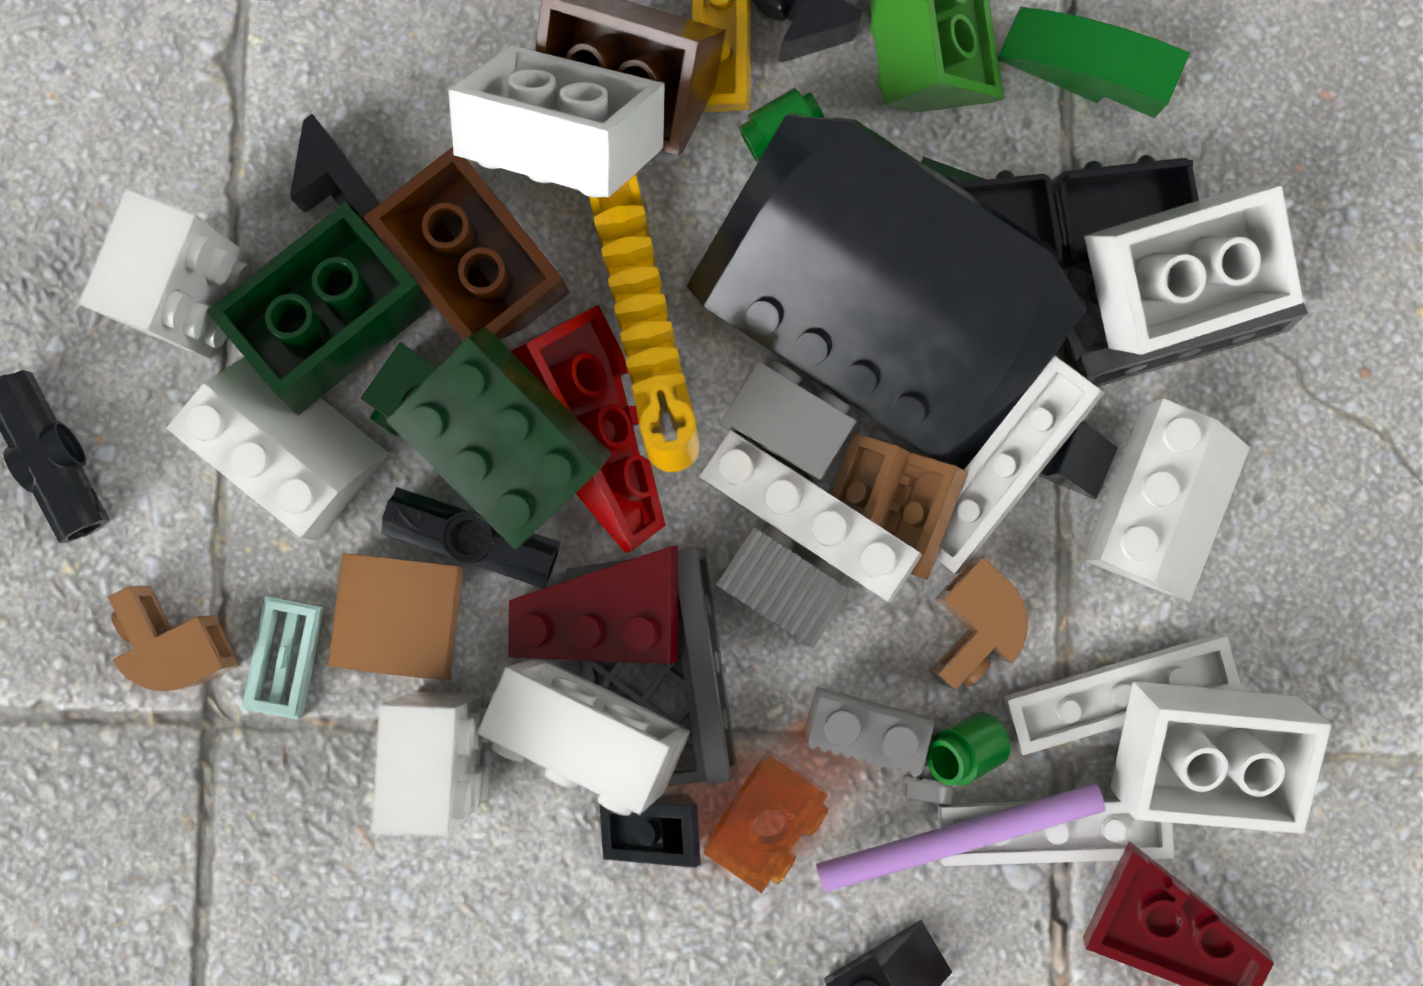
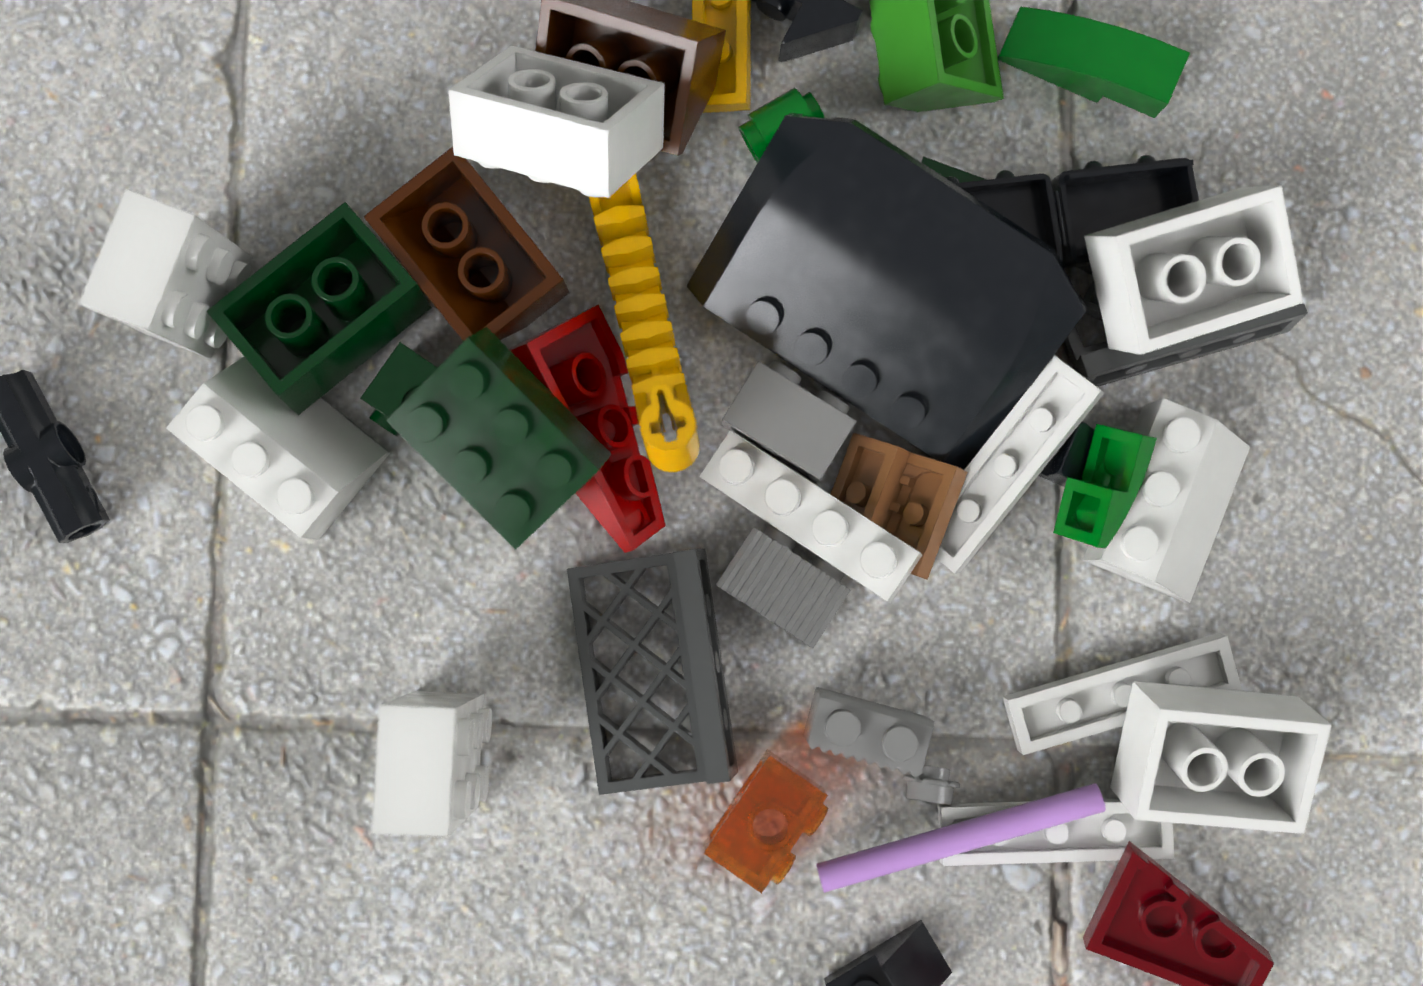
(167, 656): medium nougat brick -> none
(305, 661): light aqua tile -> none
(326, 171): black slope -> none
(396, 616): medium nougat slope -> none
(437, 528): black piece -> none
(583, 735): white brick -> none
(603, 615): dark red wing -> none
(660, 835): black slope -> none
(968, 749): green brick -> none
(994, 621): medium nougat brick -> none
(1113, 474): none -> green slope

